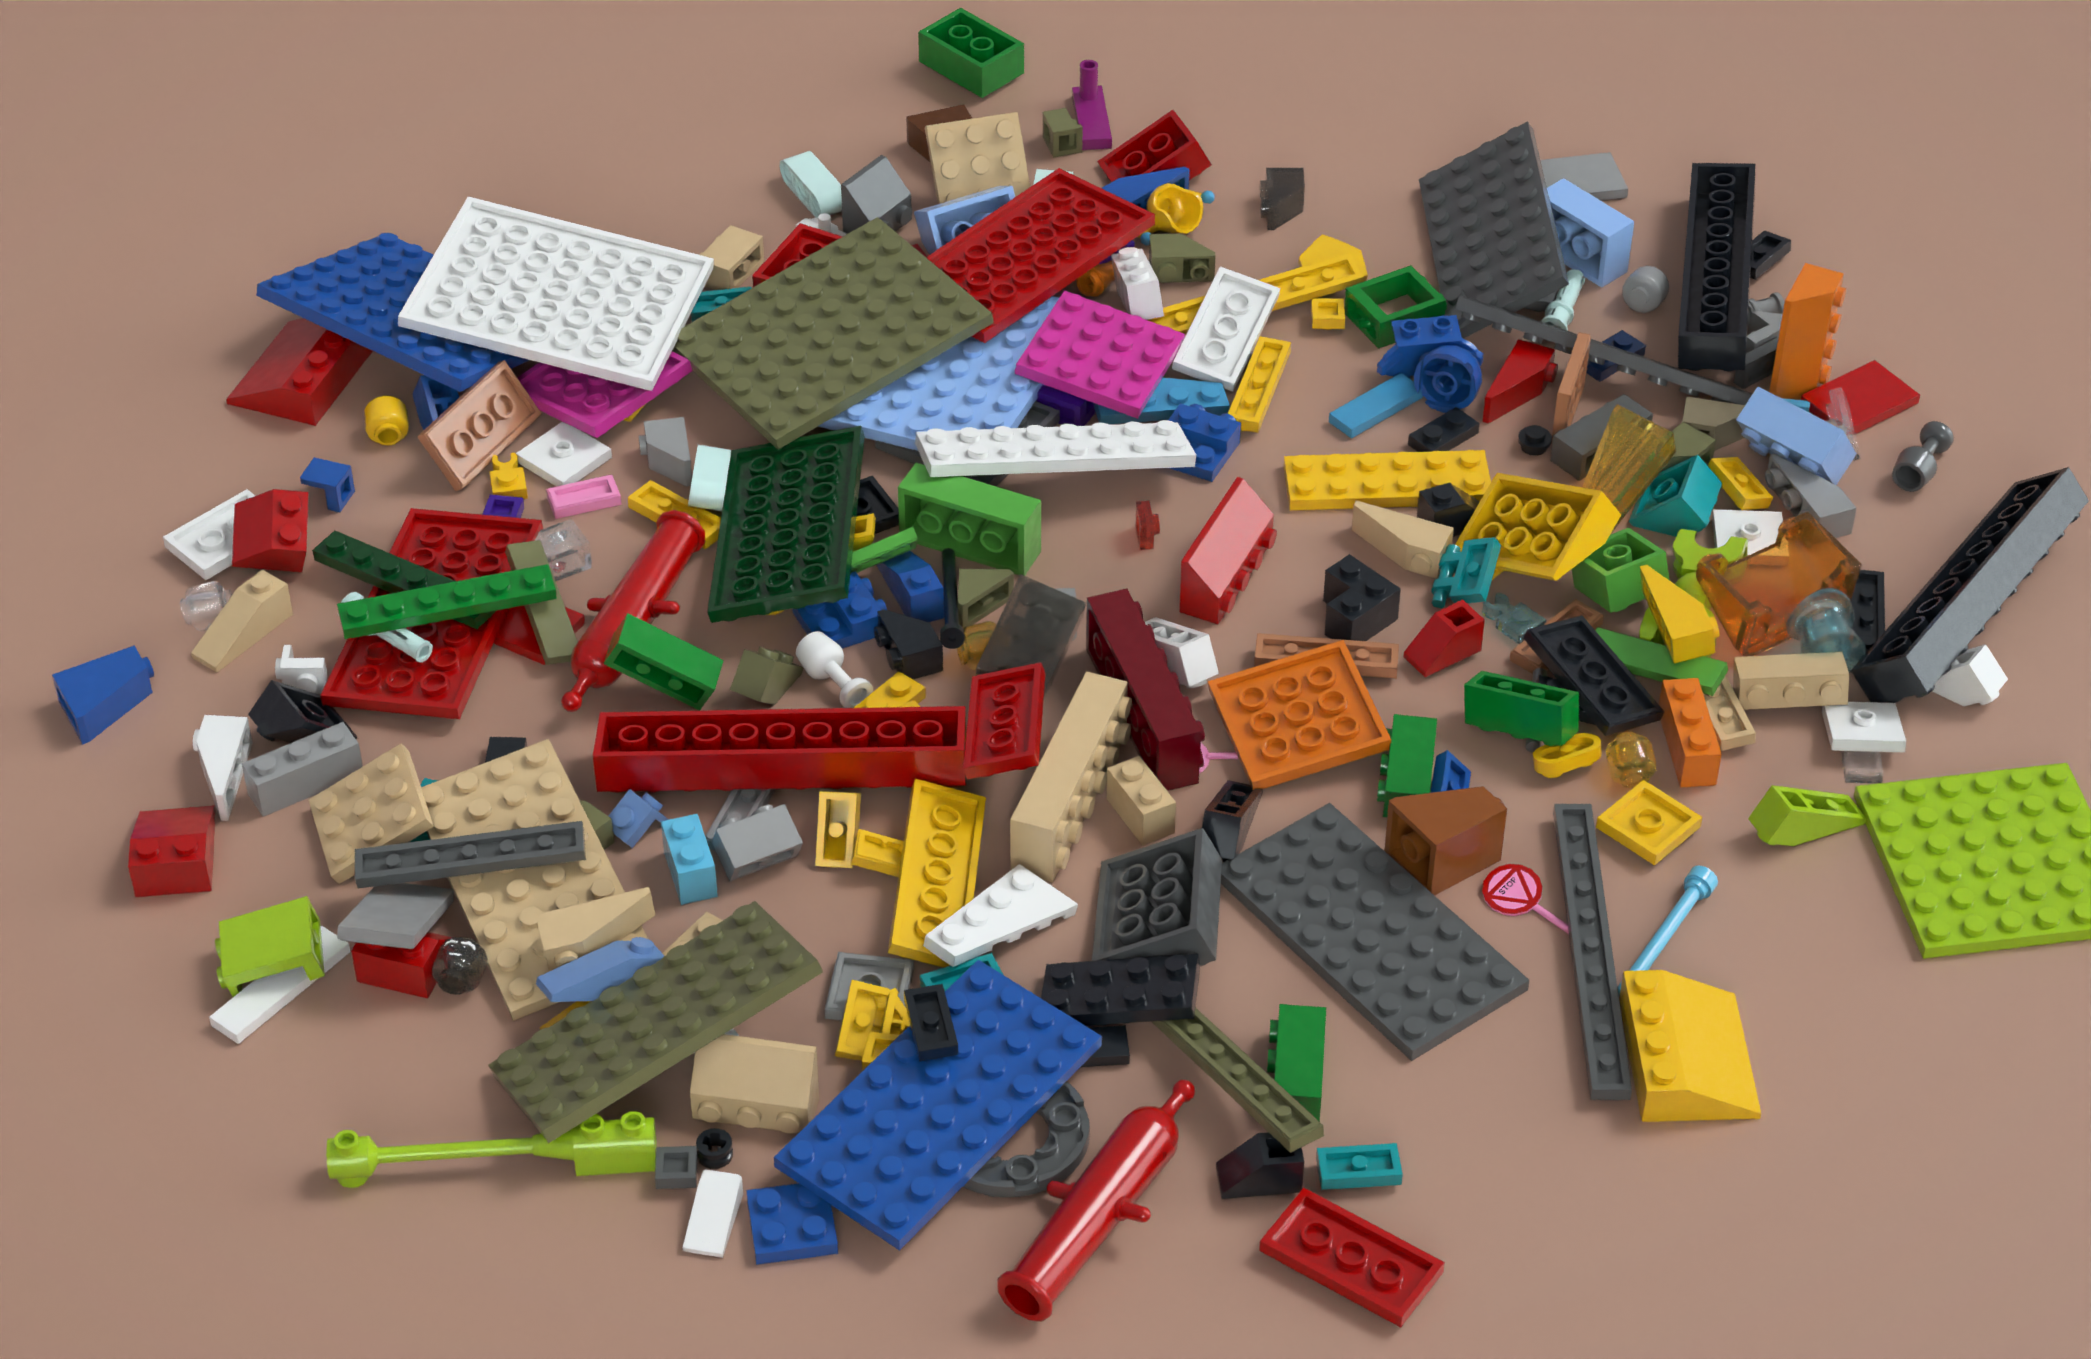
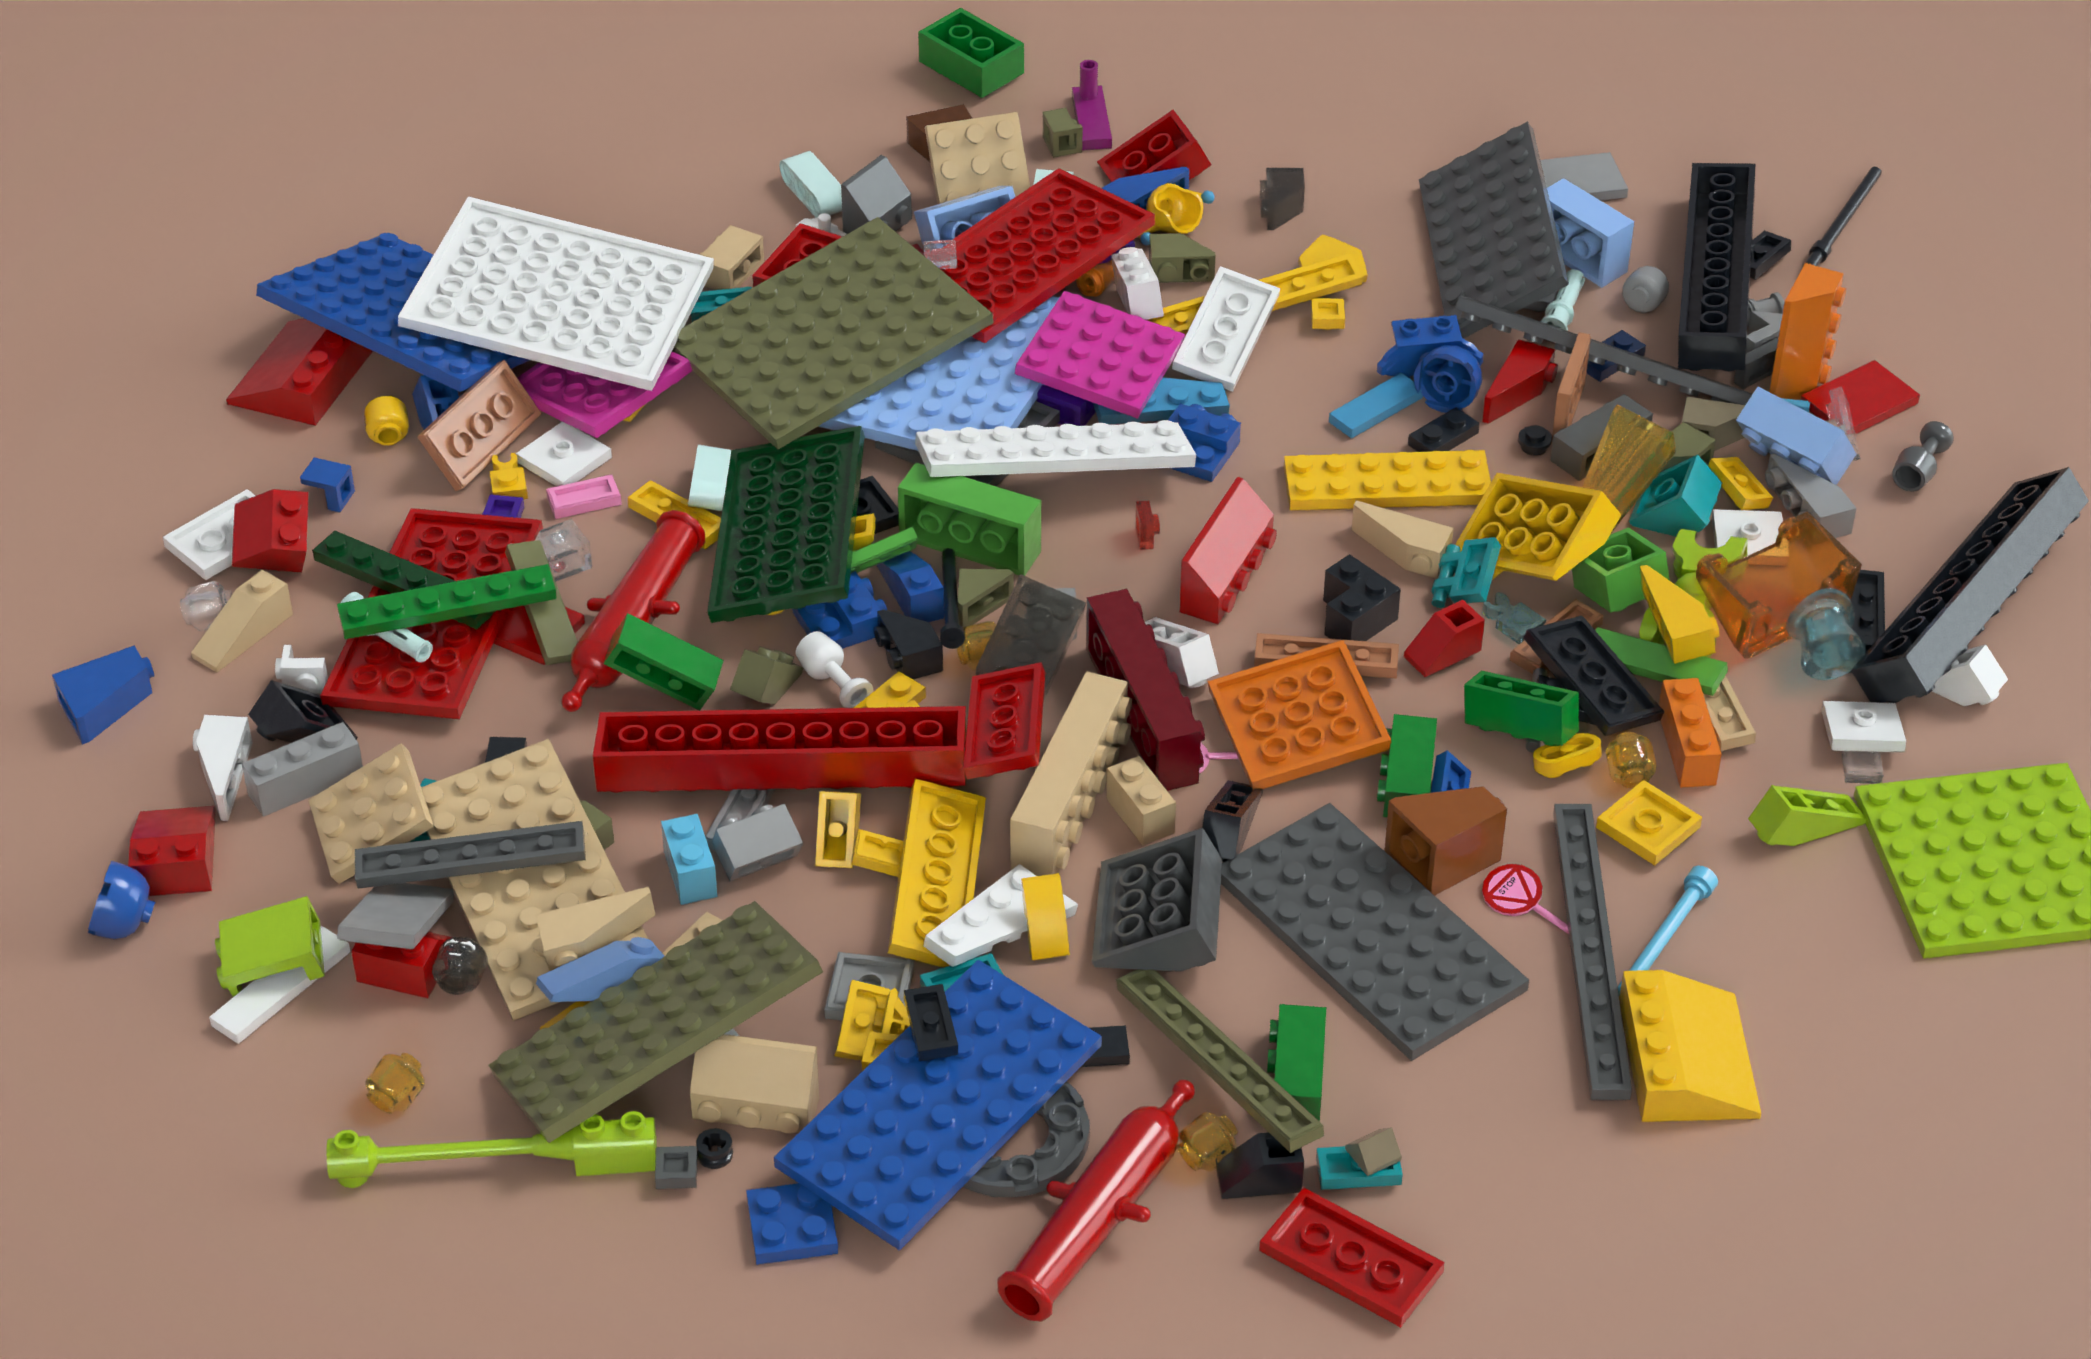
(121, 903): none -> blue cylinder
(395, 1082): none -> clear yellow head
(634, 816): medium blue bracket -> none
(667, 449): light grey slope -> none
(713, 1213): white slope -> none
(941, 253): none -> clear tile
(1045, 916): none -> yellow slope
(1124, 989): black plate -> none
(1207, 1141): none -> clear yellow head
(1259, 382): yellow plate -> none
(1363, 302): green window -> none
(1375, 1150): none -> dark tan slope
(1446, 506): black slope -> none
(1791, 680): tan brick -> none
(1822, 248): none -> black bar

